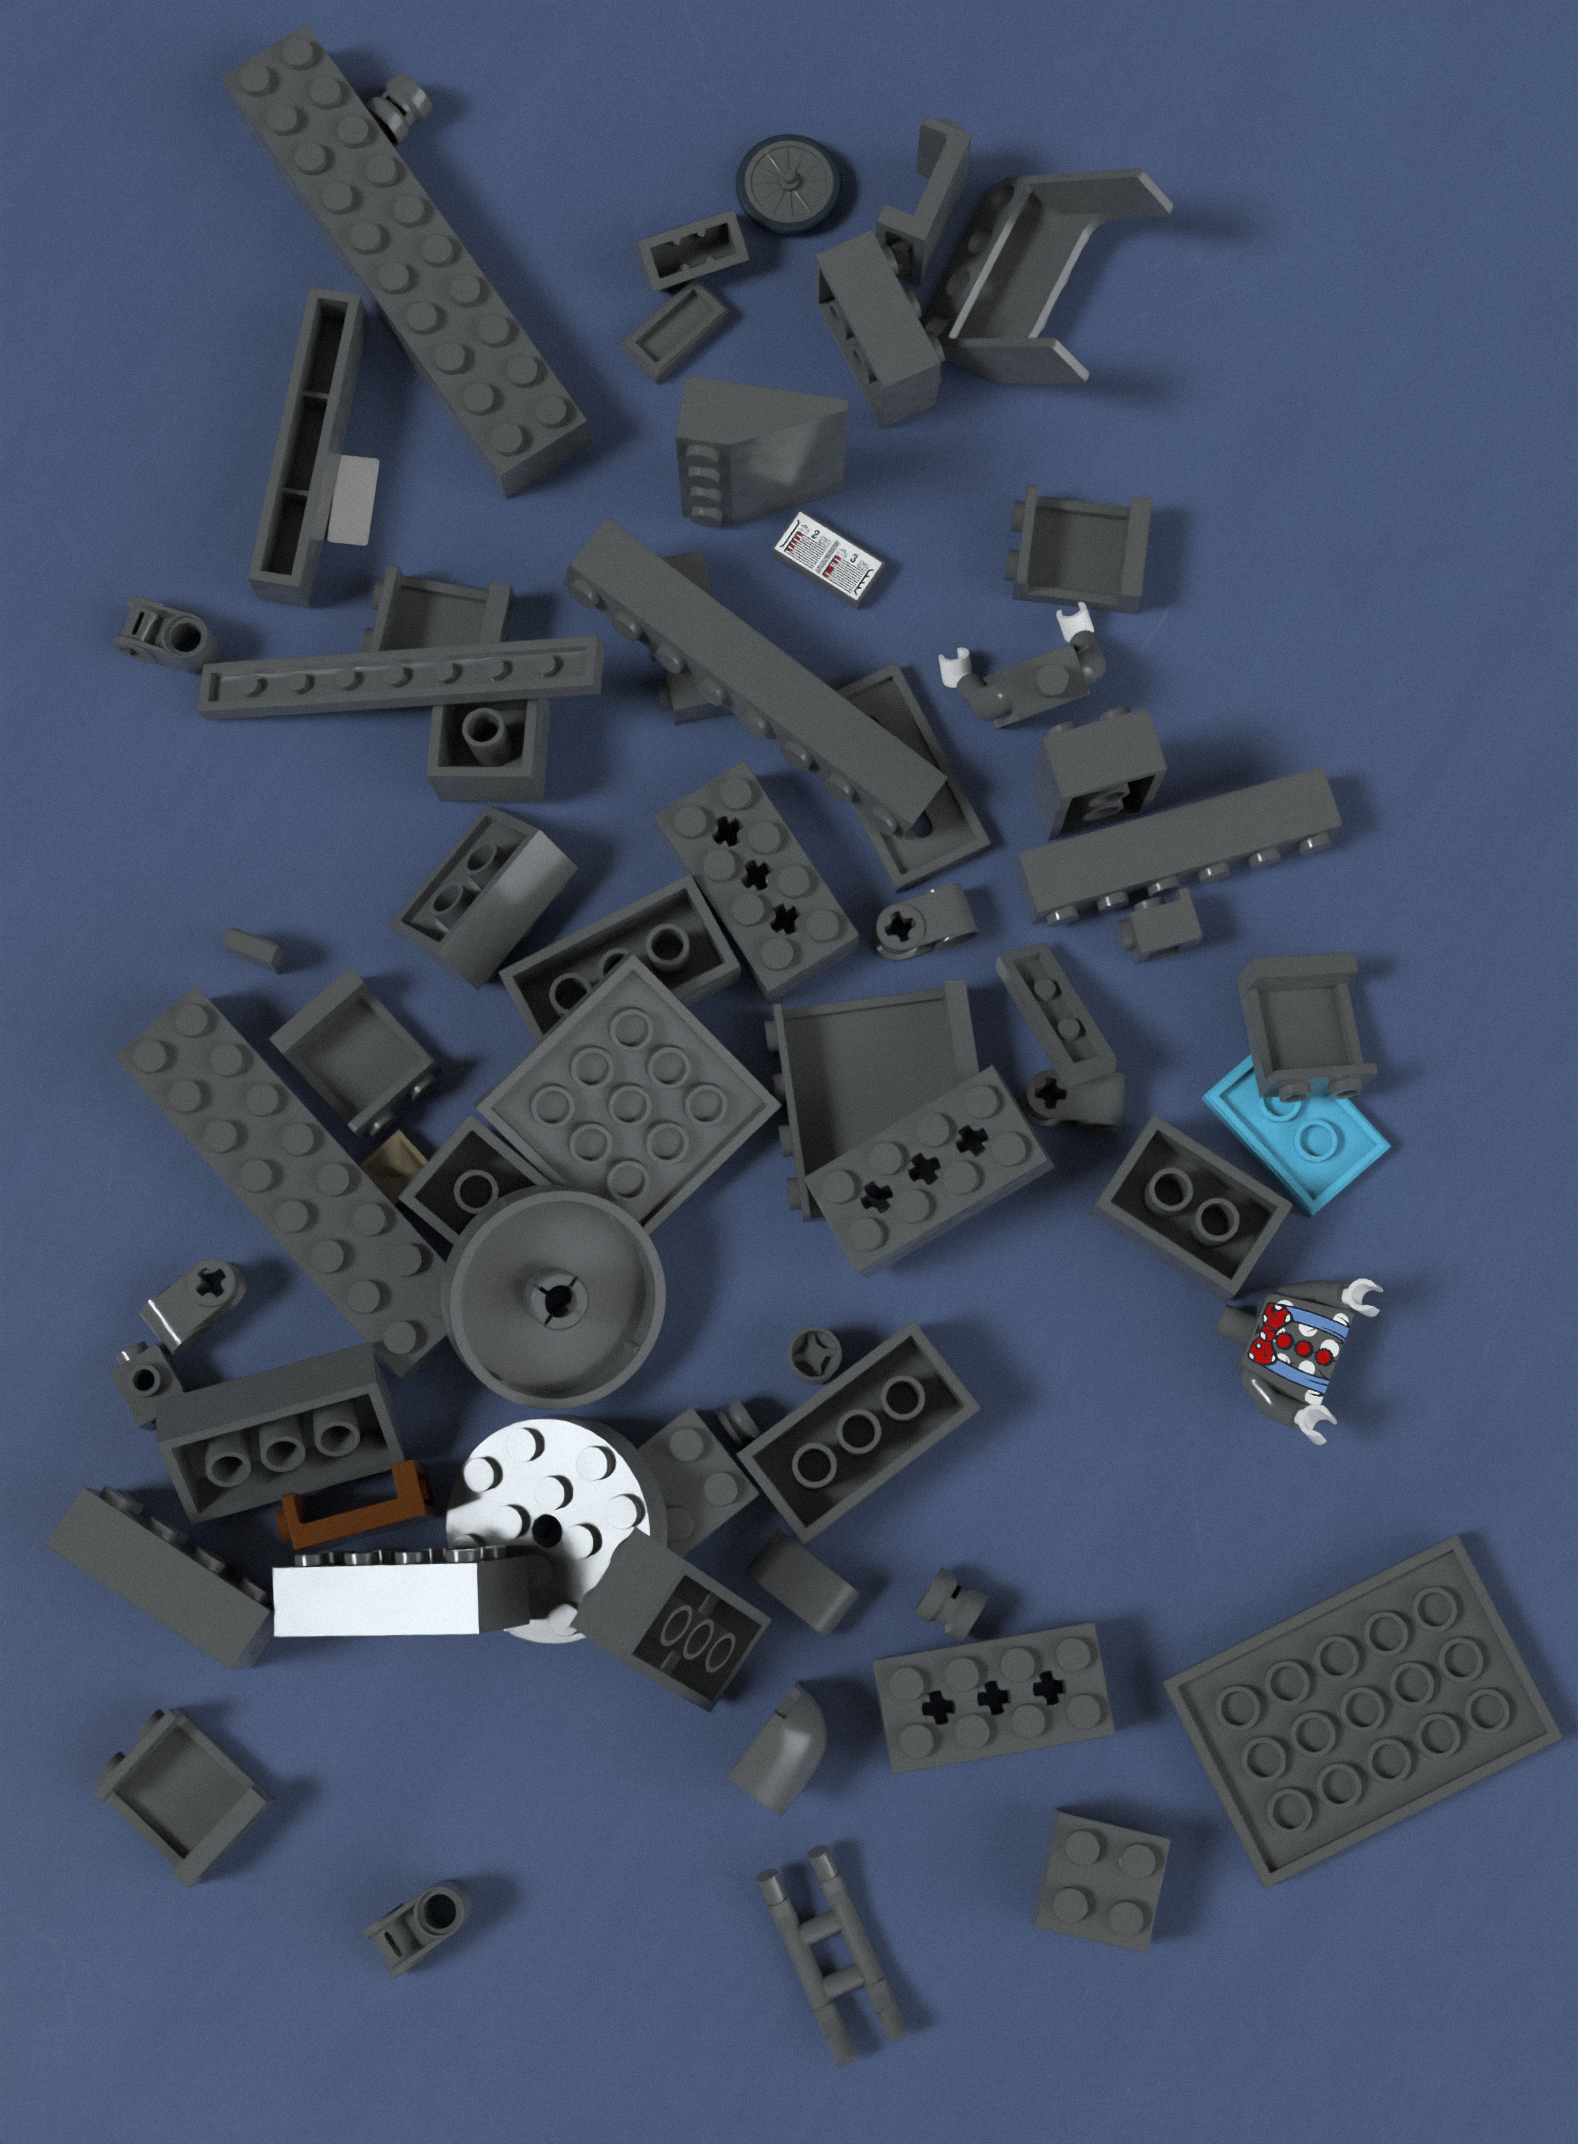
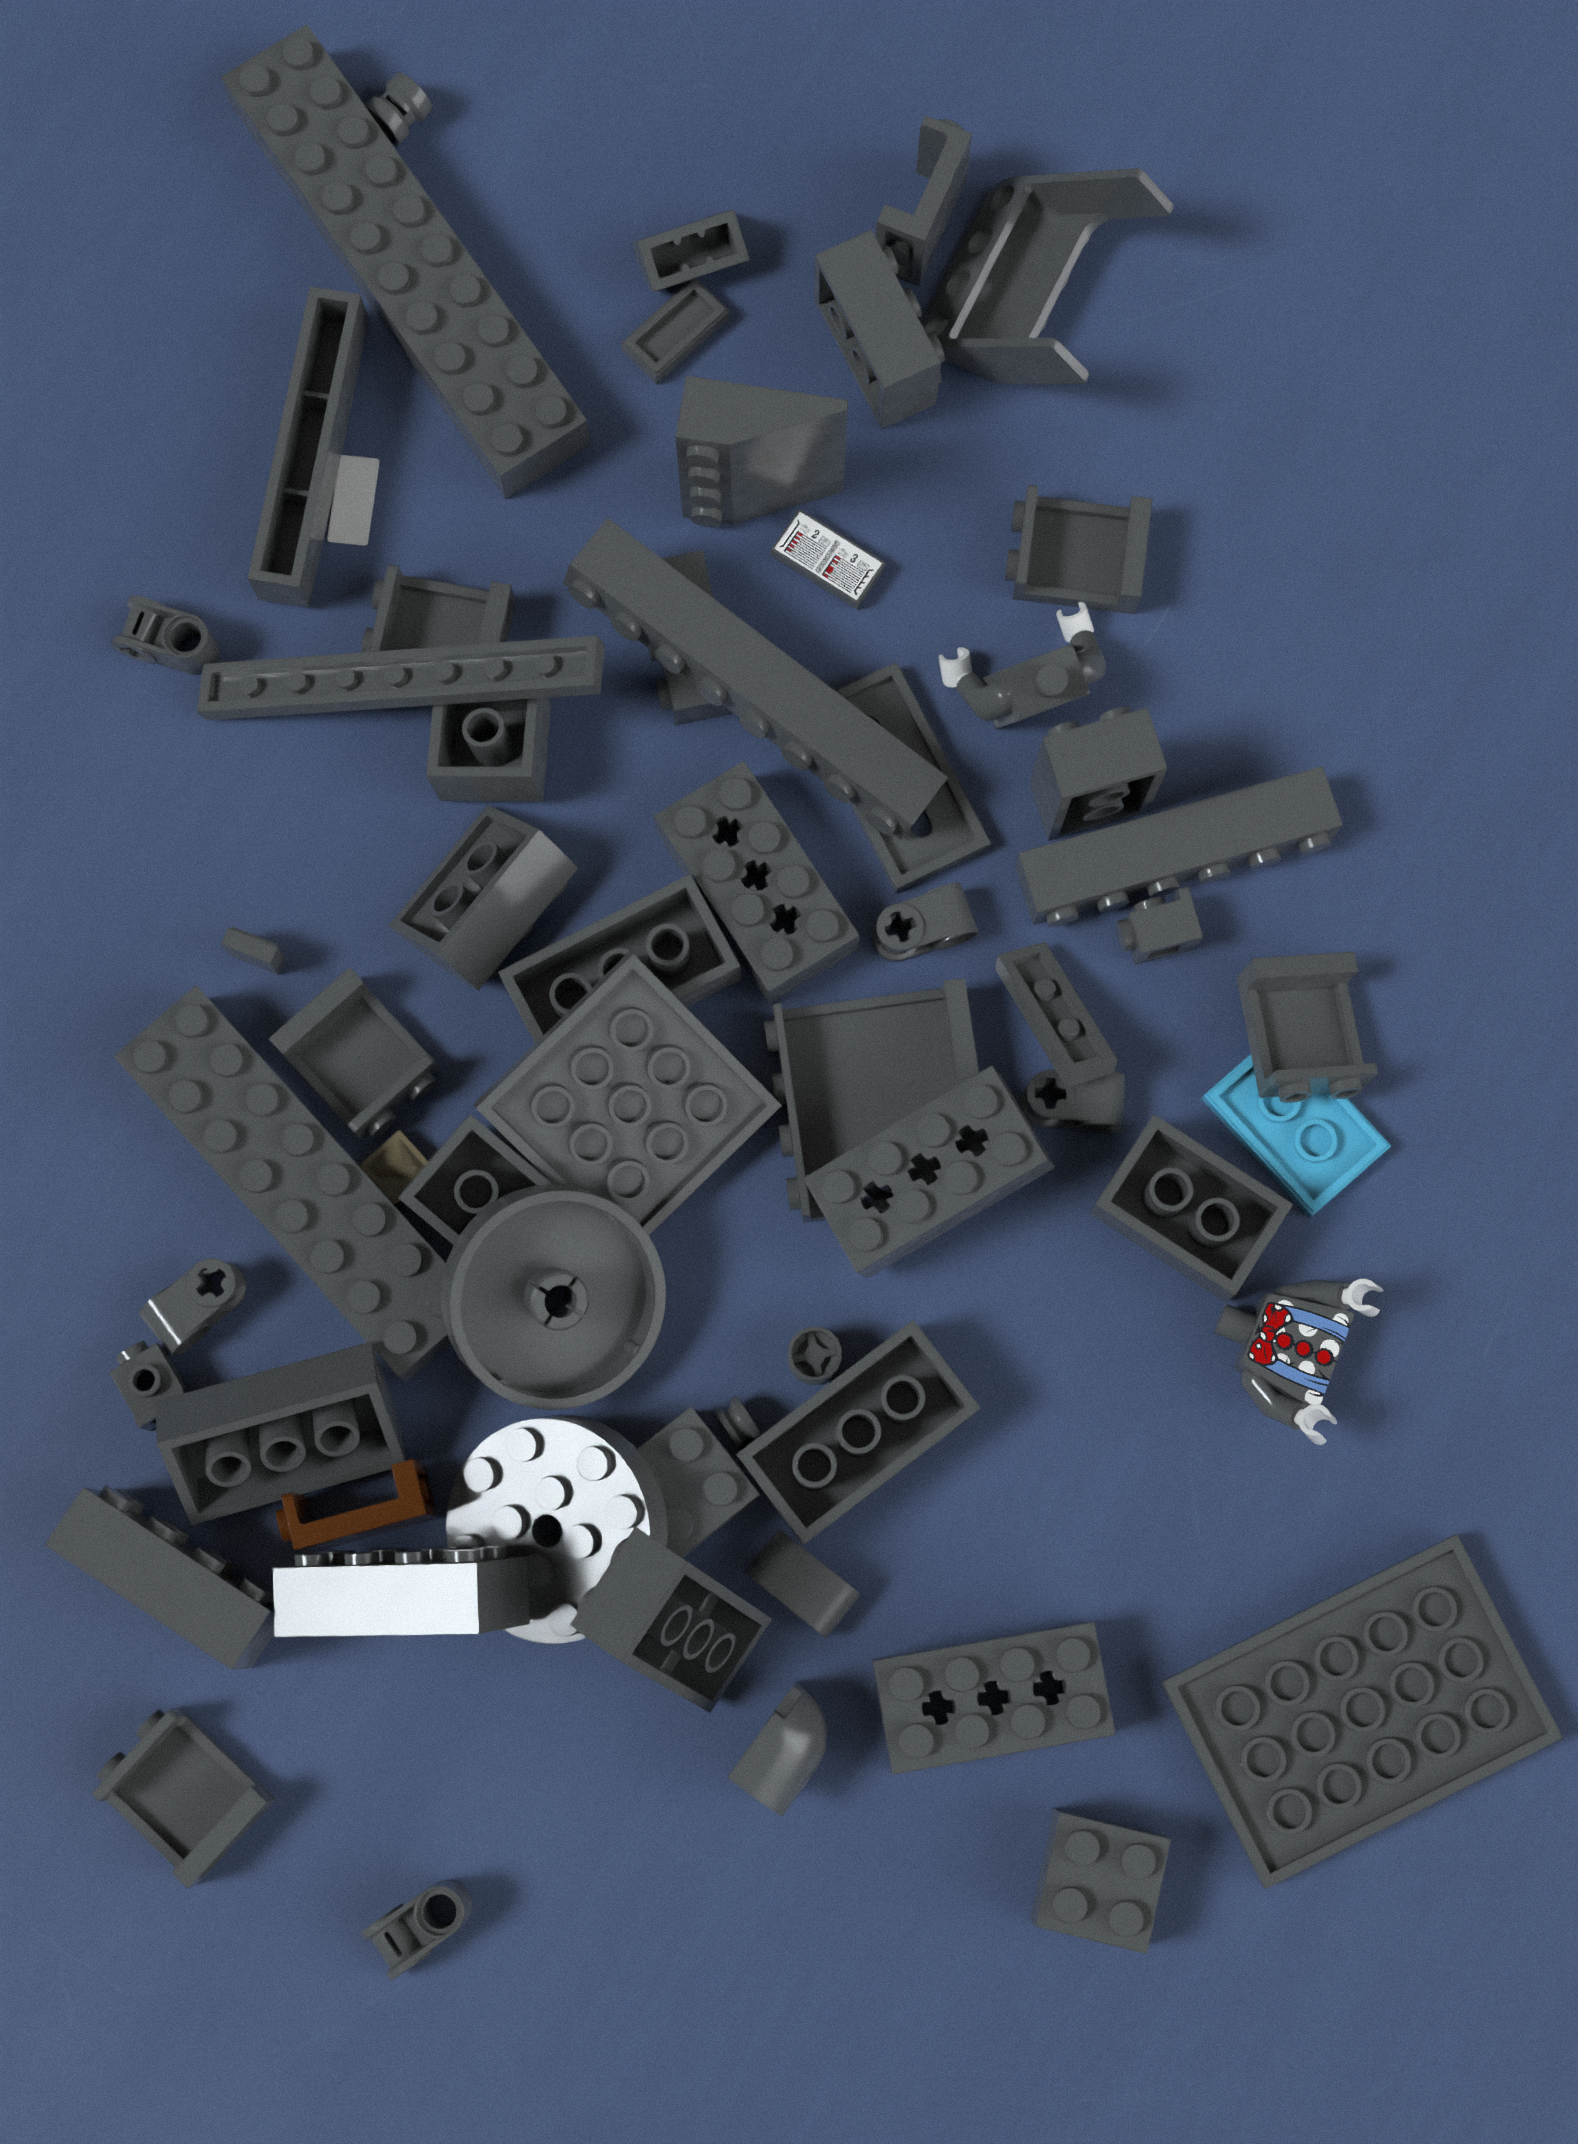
(788, 184): dark grey wheel -> none
(864, 1970): dark grey piece -> none
(951, 1605): dark grey wheel -> none

